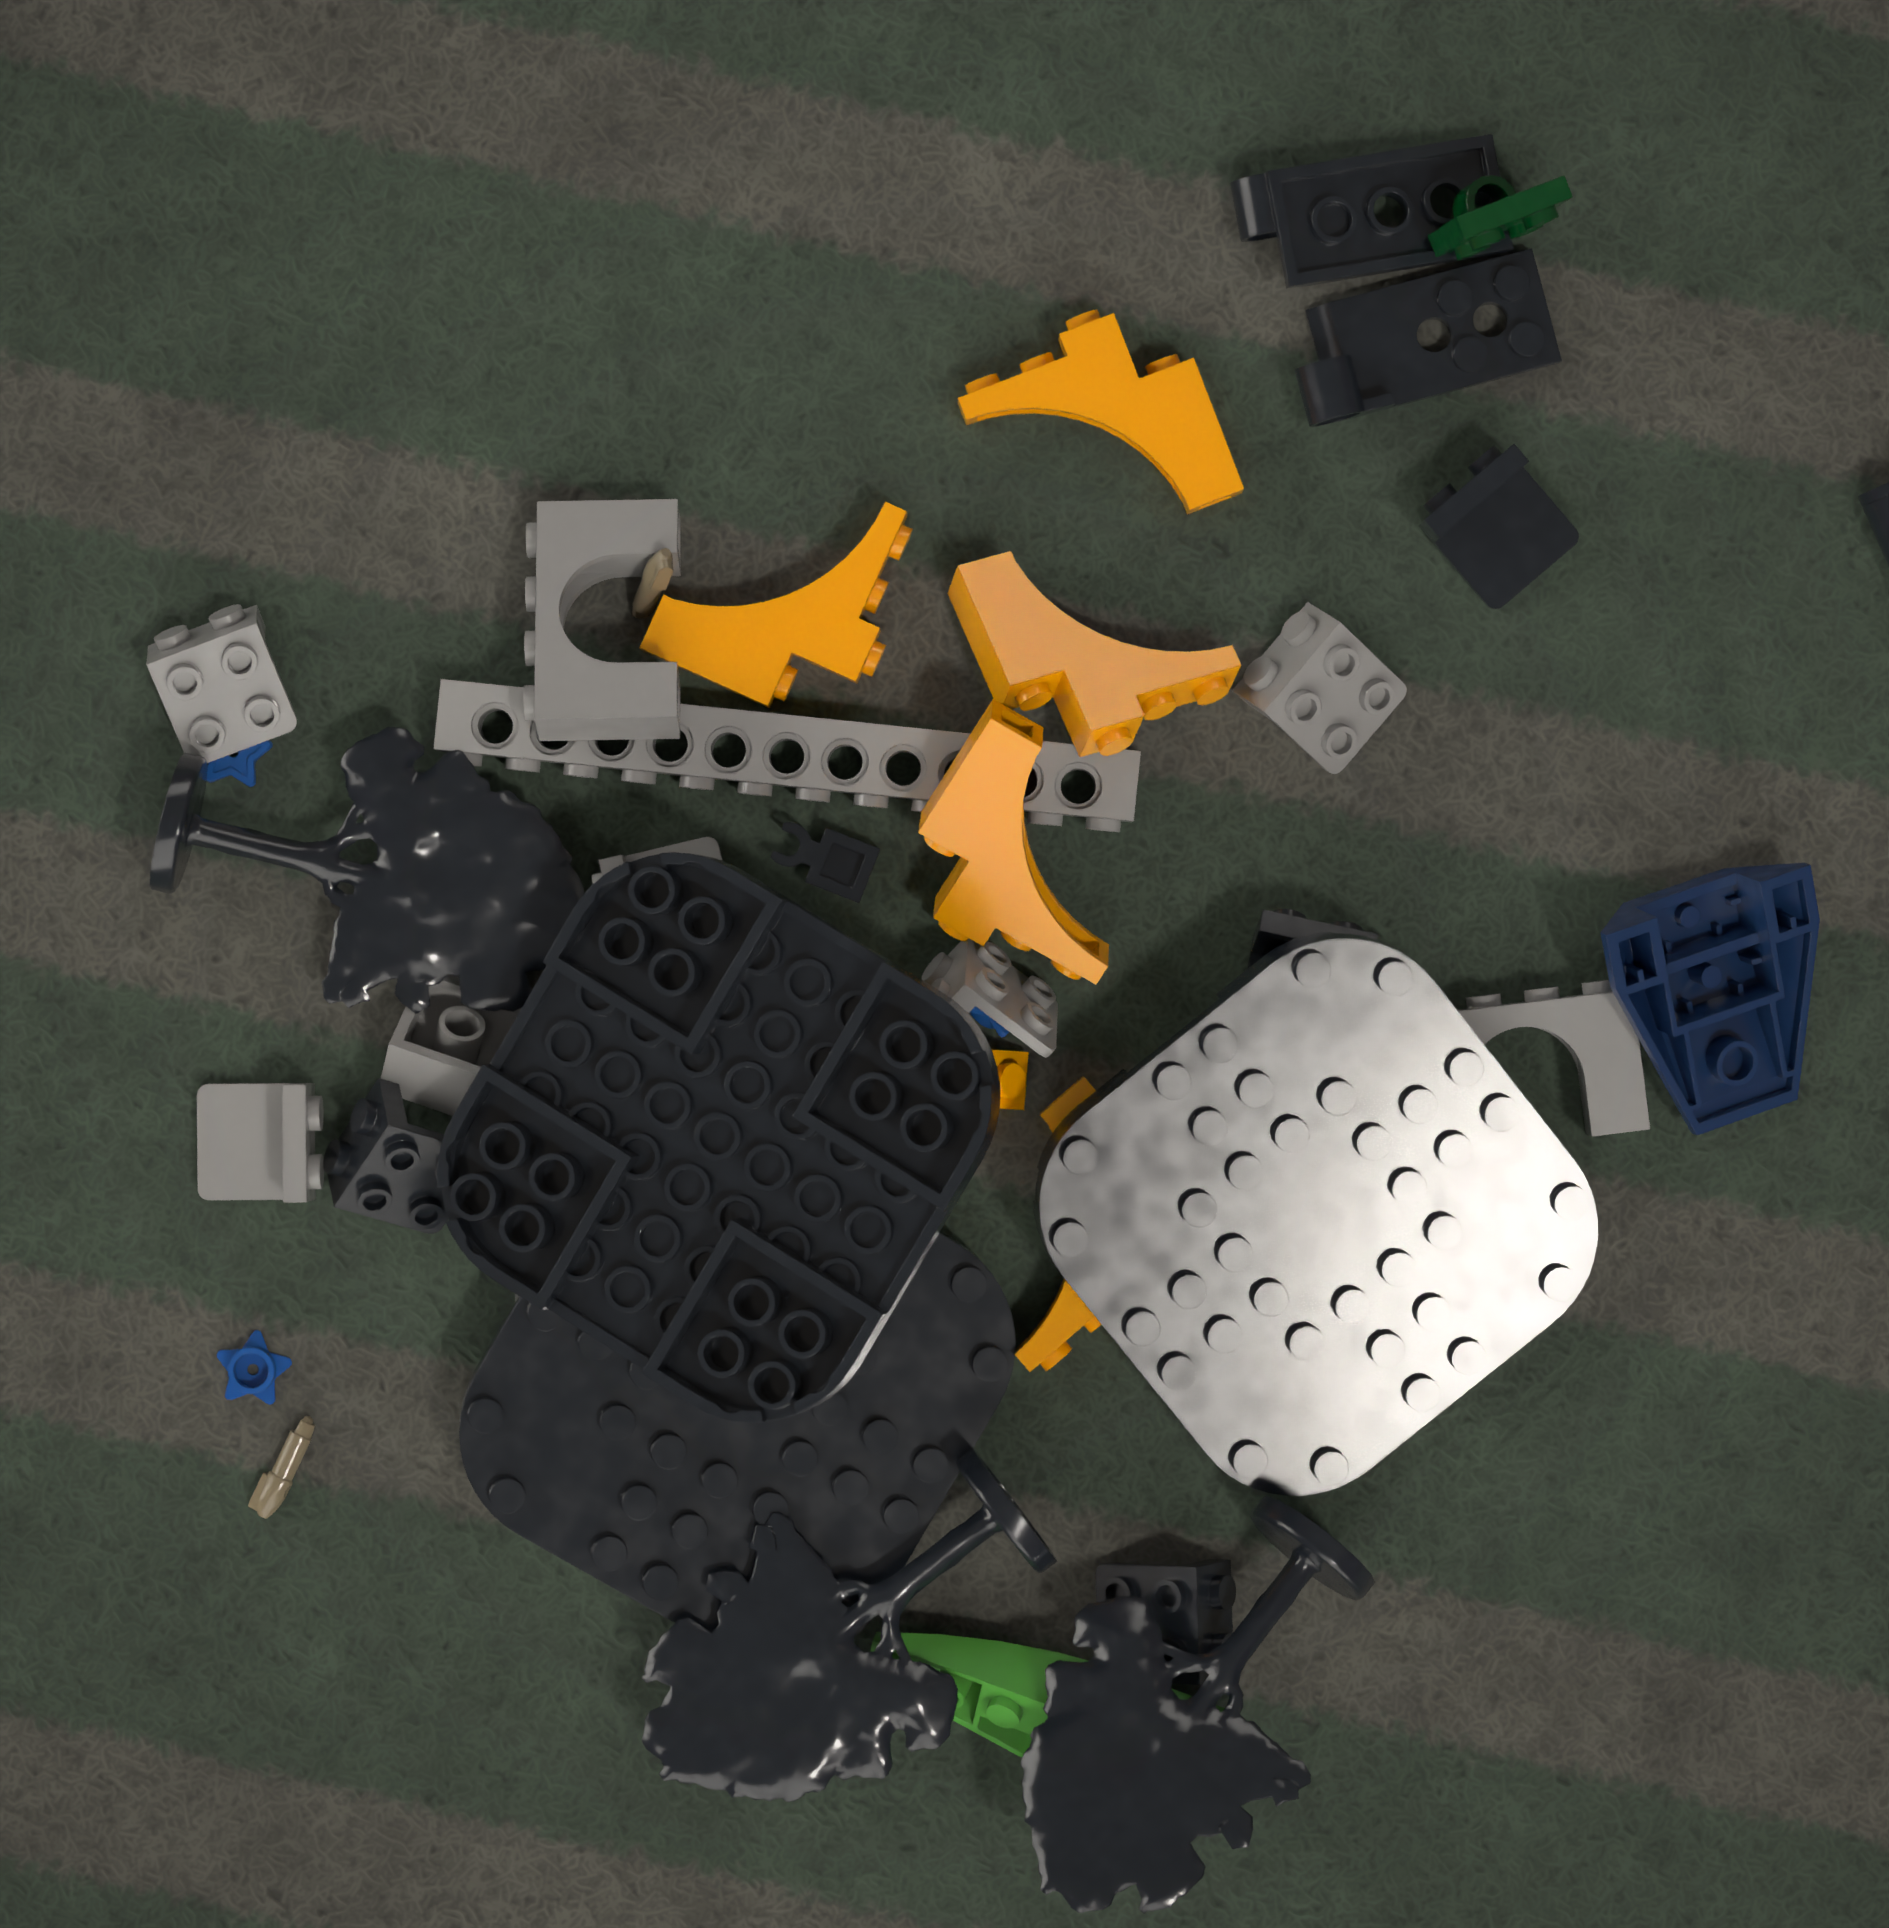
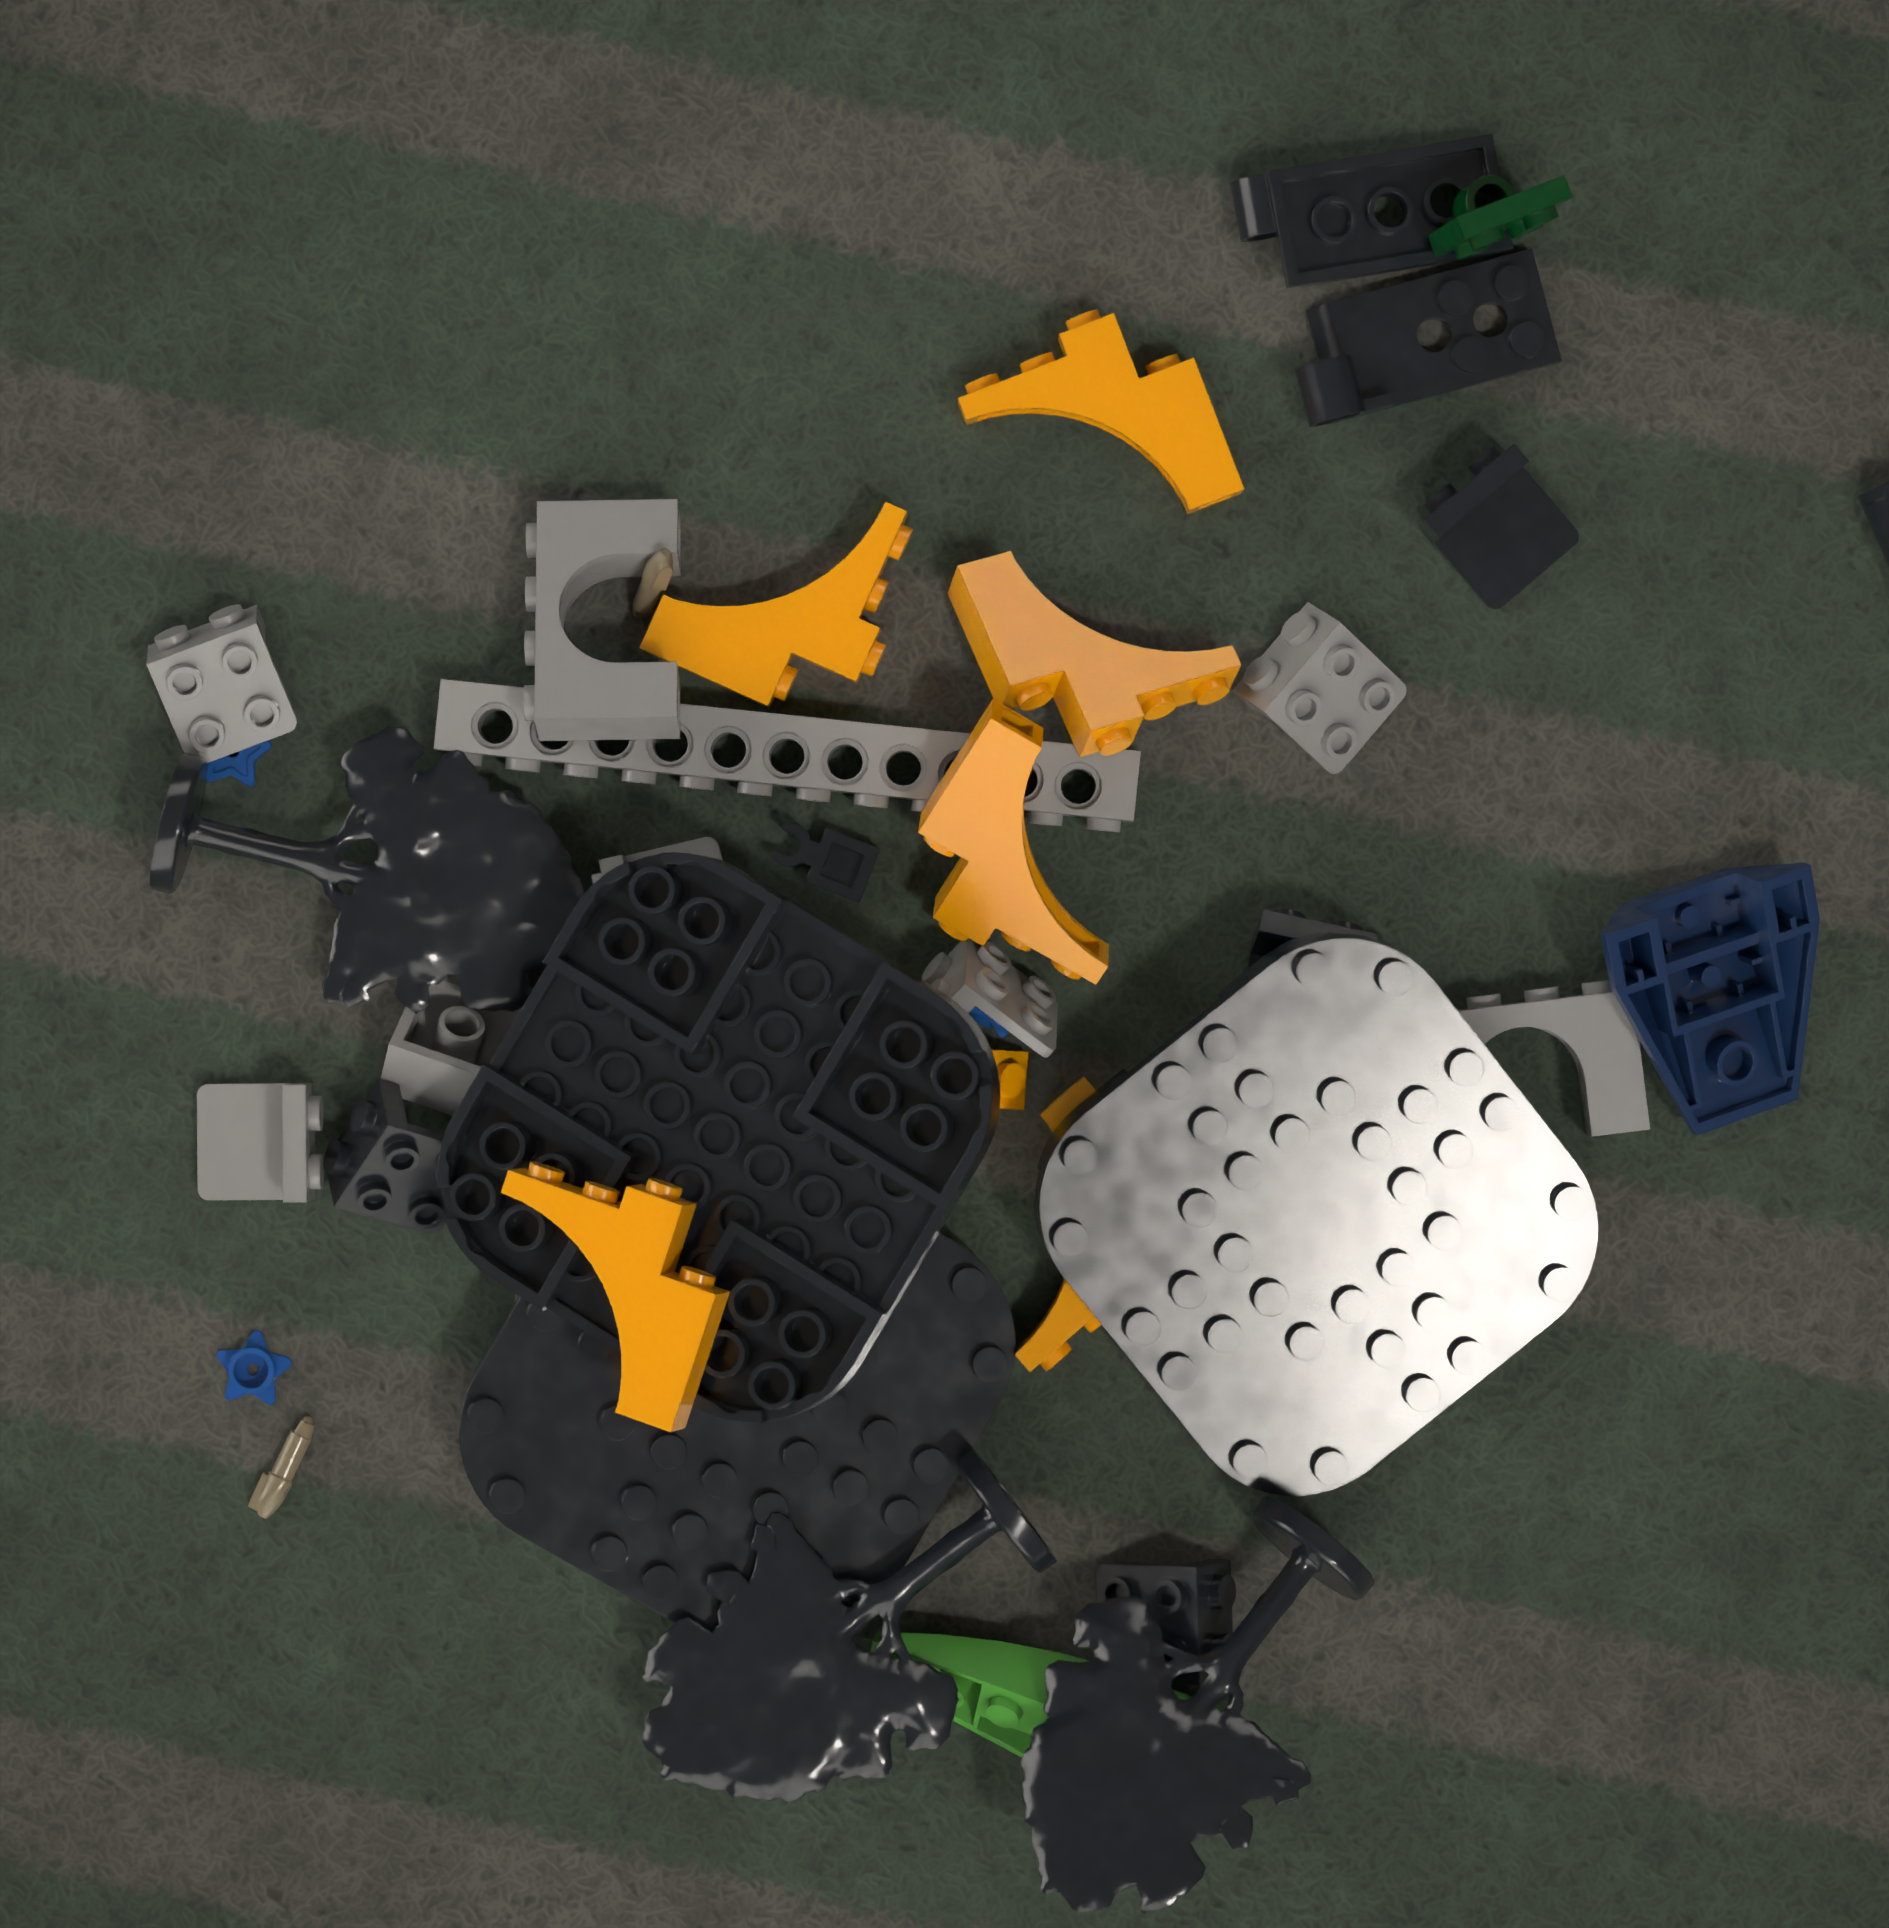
(634, 1247): none -> light orange arch

